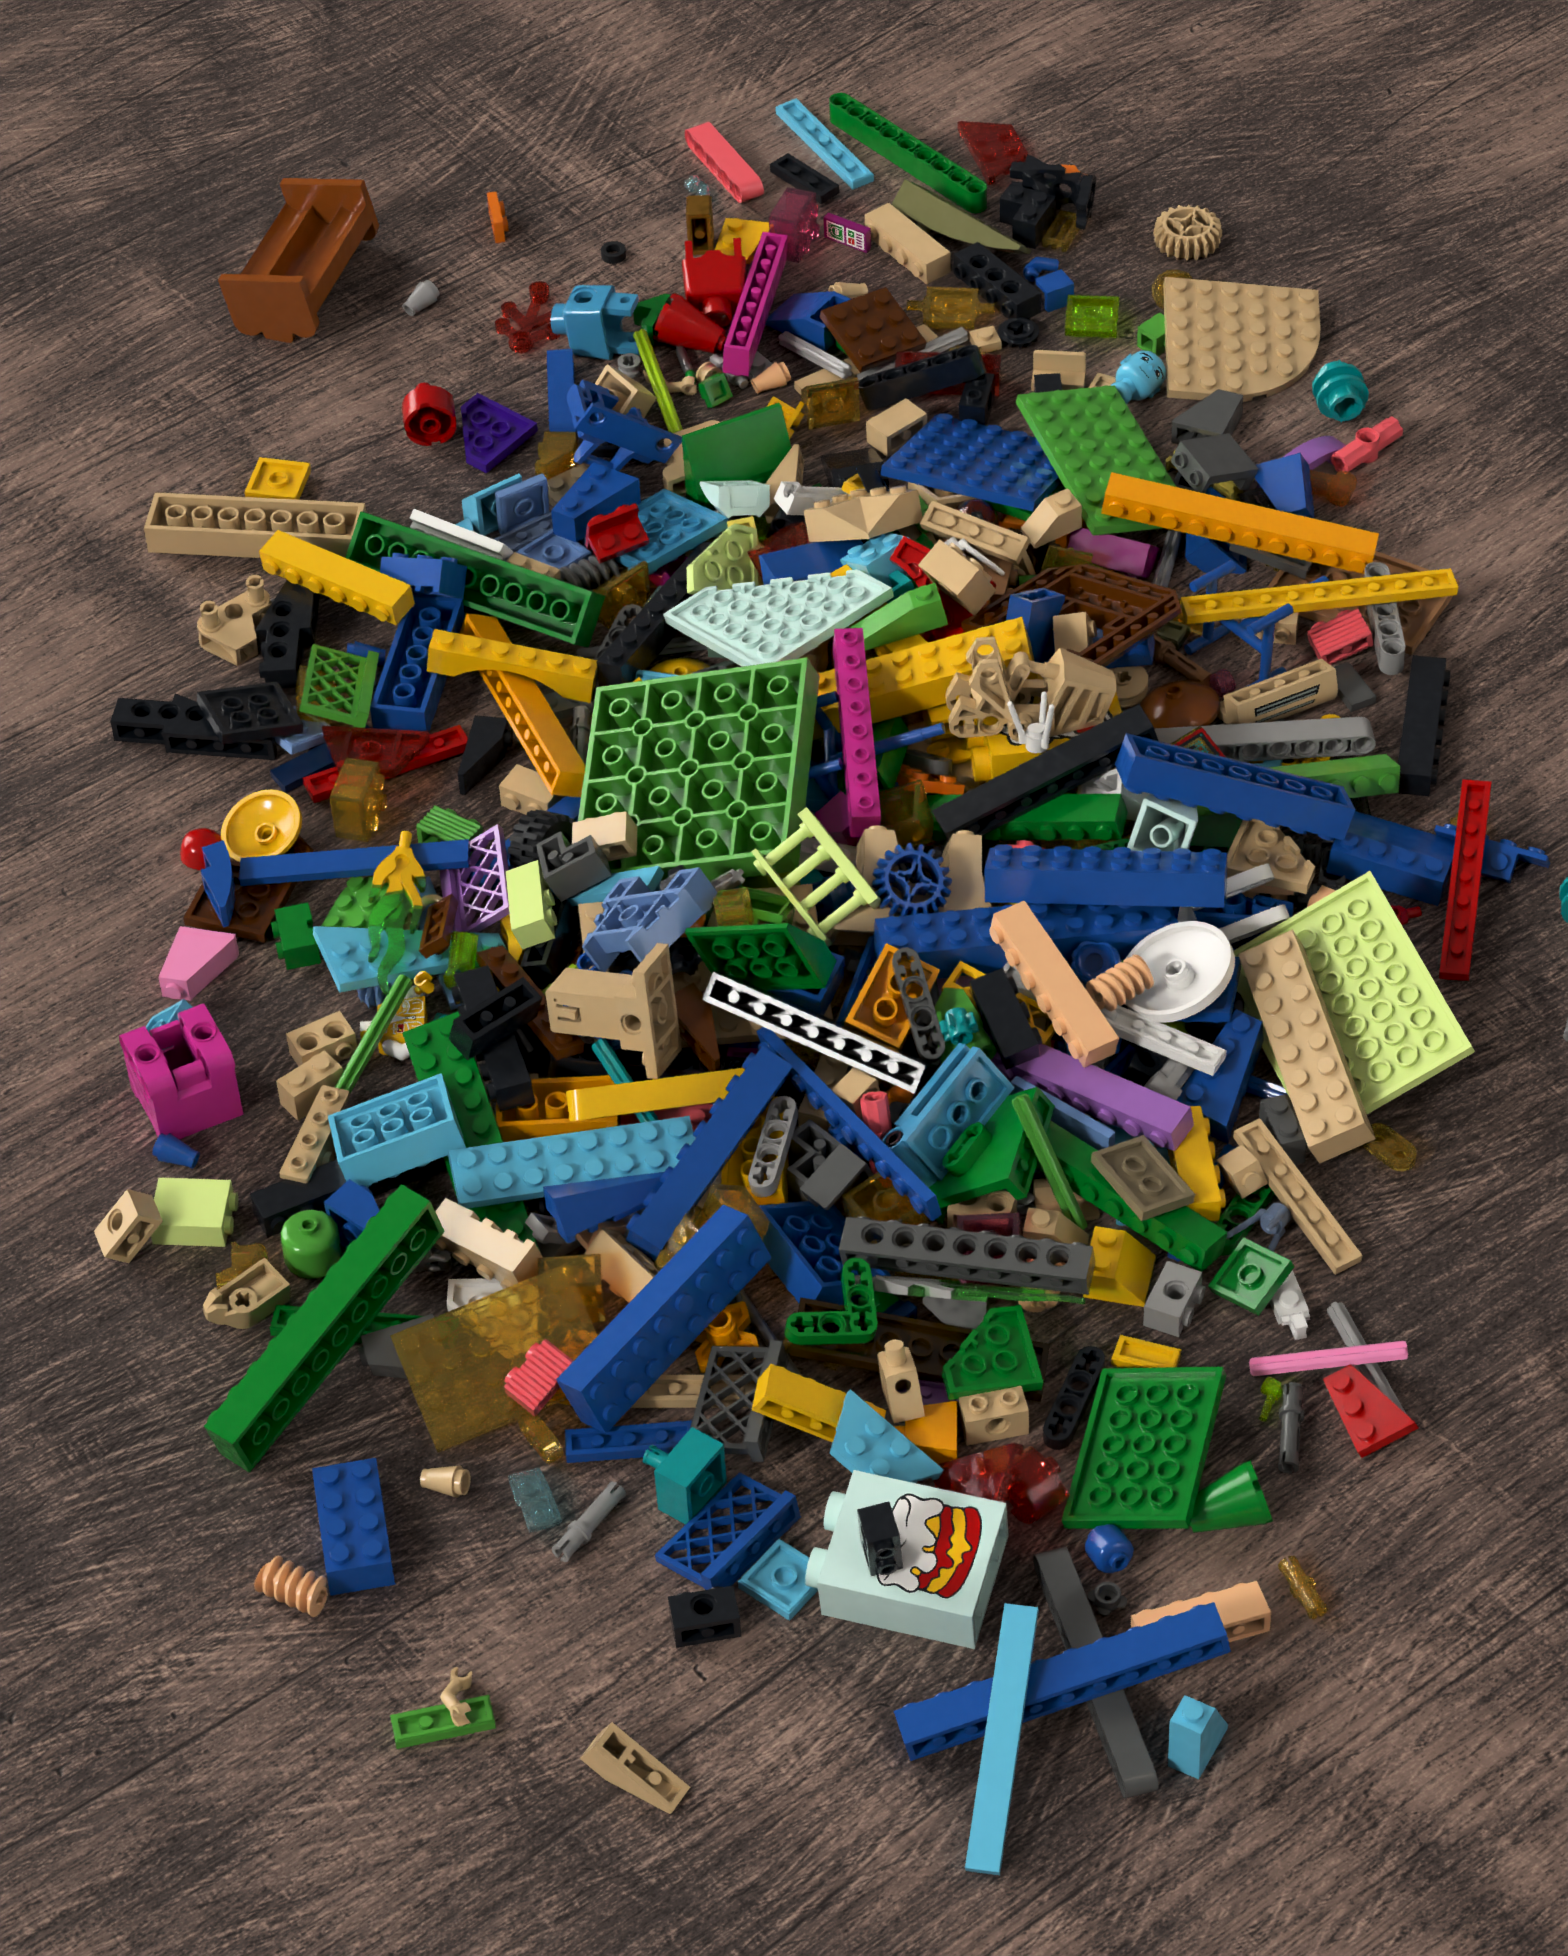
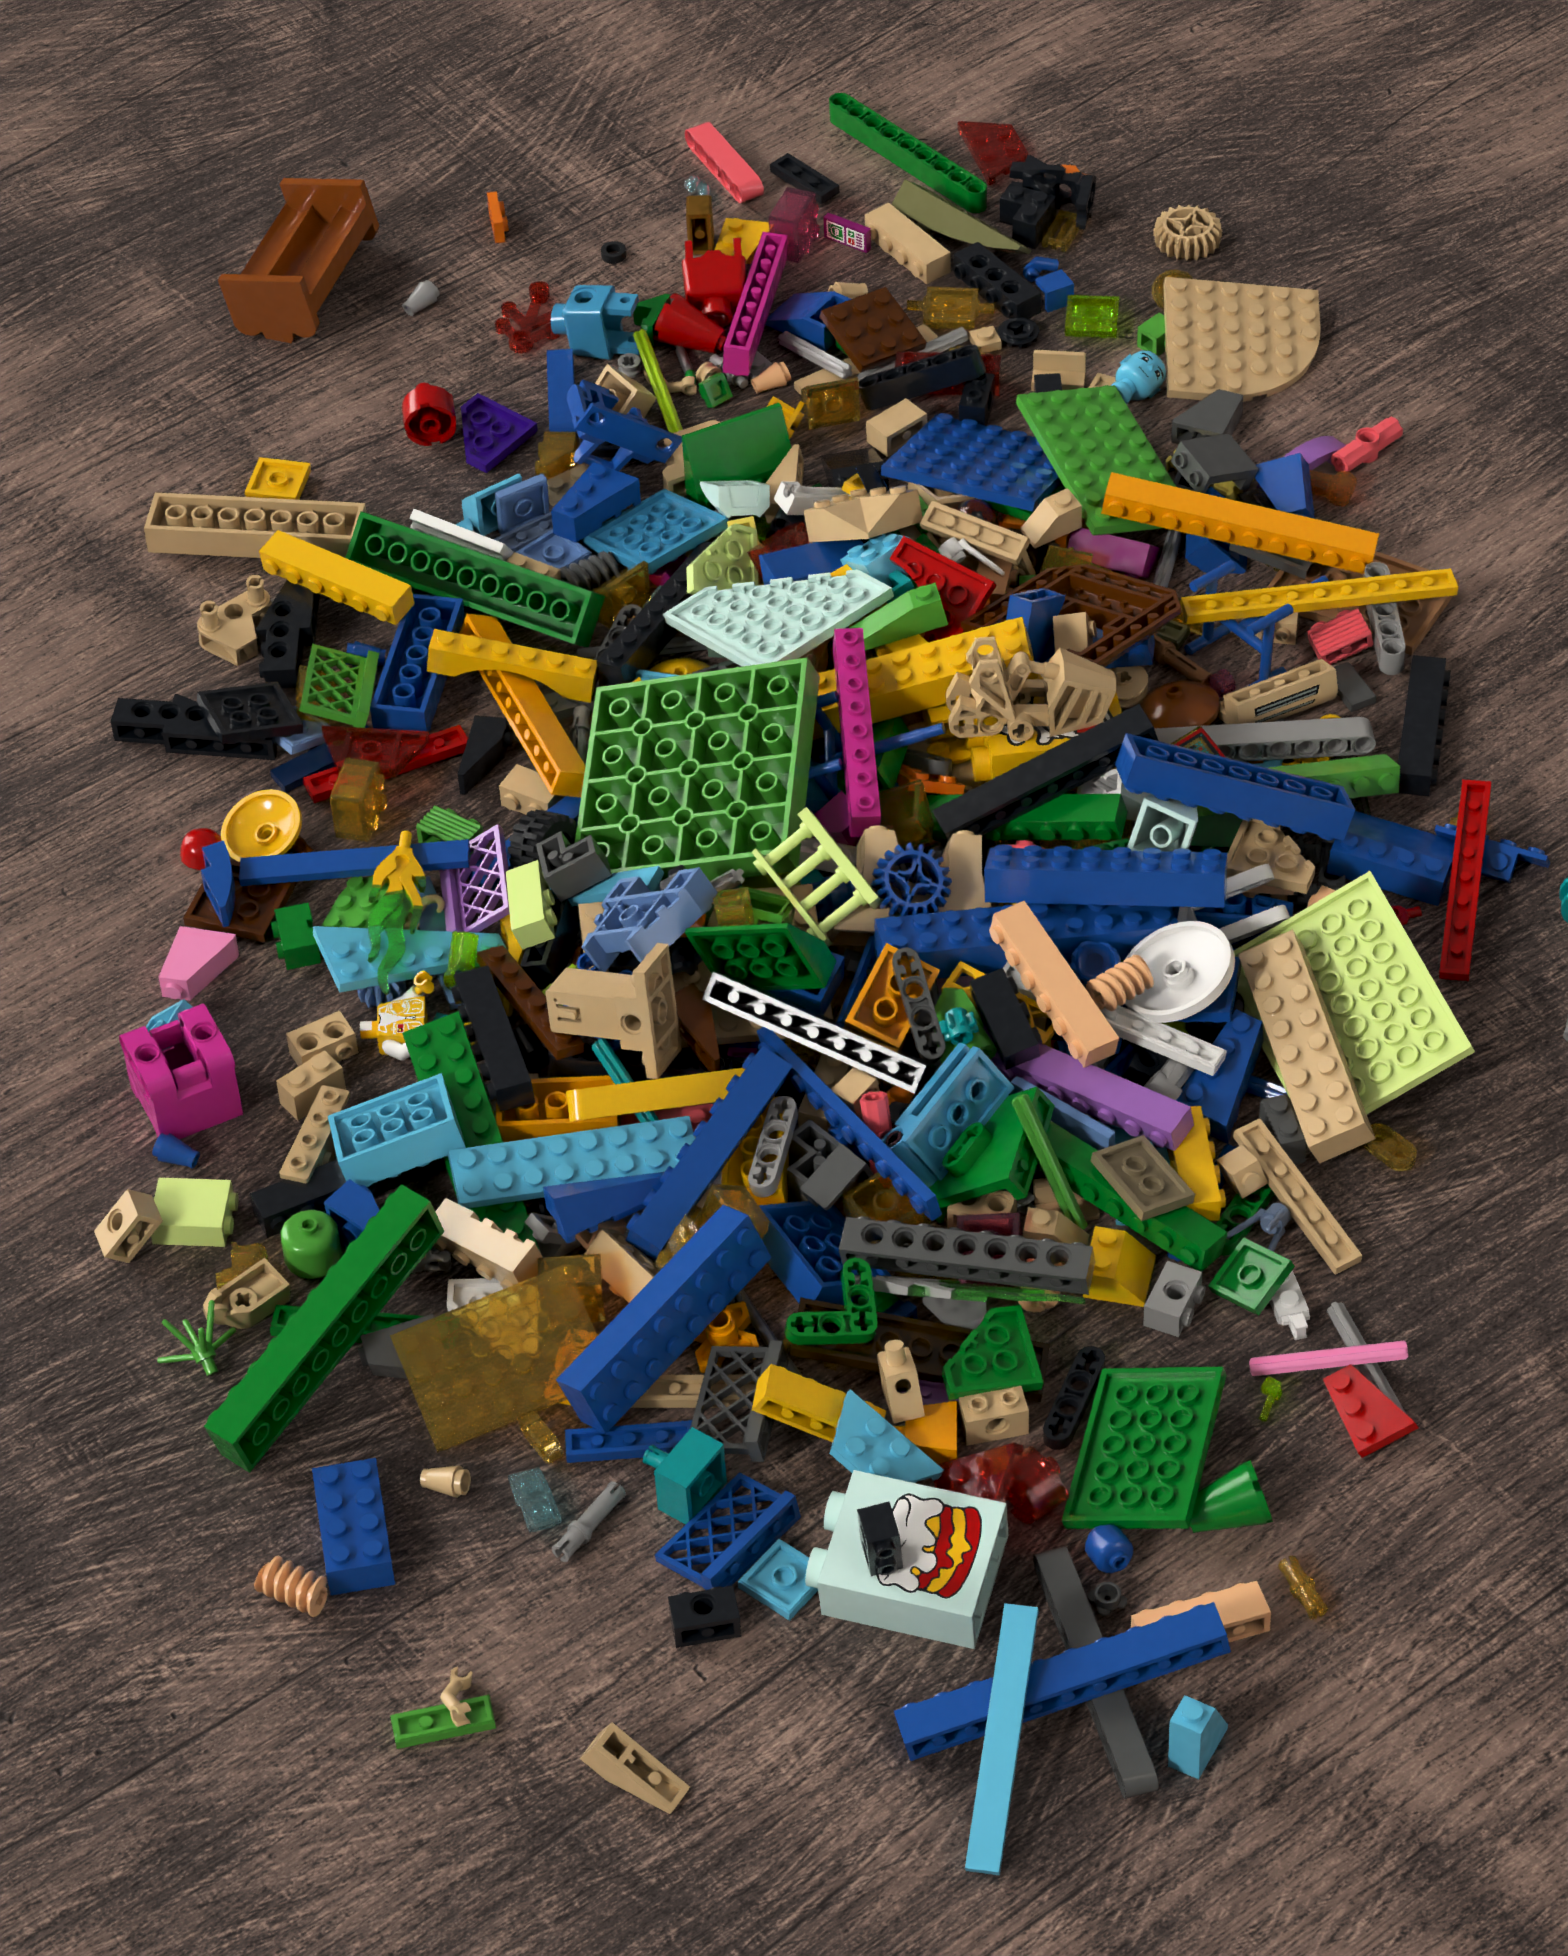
(202, 1350): none -> bright green plant
(374, 1033): bright green axle -> none
(427, 575): blue wedge -> none
(438, 926): reddish brown plate -> none
(495, 1018): black brick -> none
(536, 1379): coral brick -> none
(613, 833): tan brick -> none
(615, 533): red bracket -> none
(824, 144): medium azure tile -> none
(958, 576): tan brick -> none
(1037, 735): white plant -> none
(1144, 1354): yellow tile -> none
(1291, 1418): dark grey pin -> none
(1340, 391): teal piece -> none

